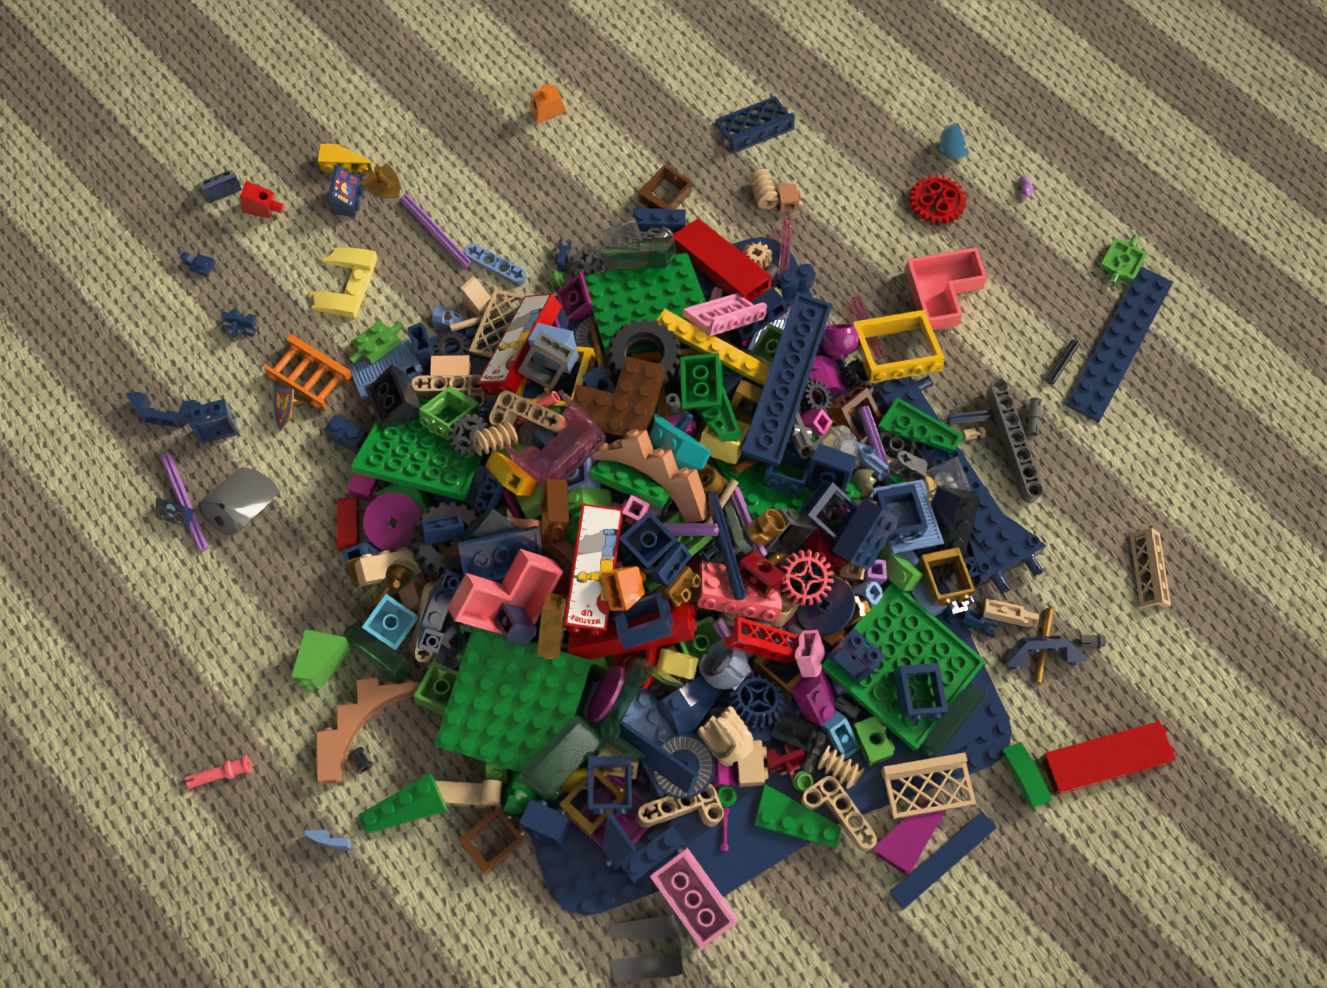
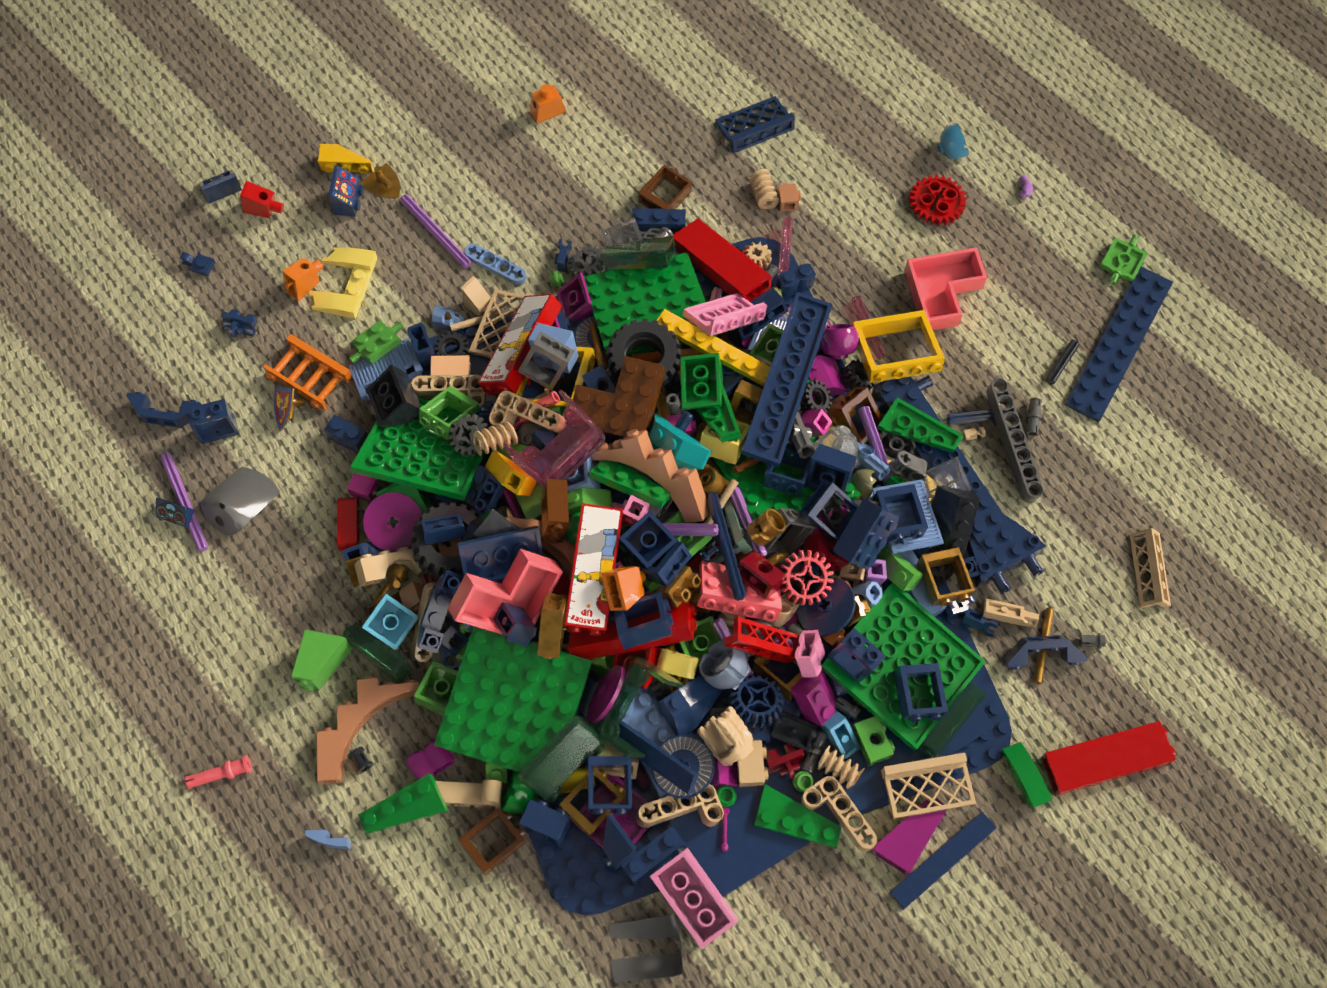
(301, 277): none -> orange torso
(430, 760): none -> magenta brick

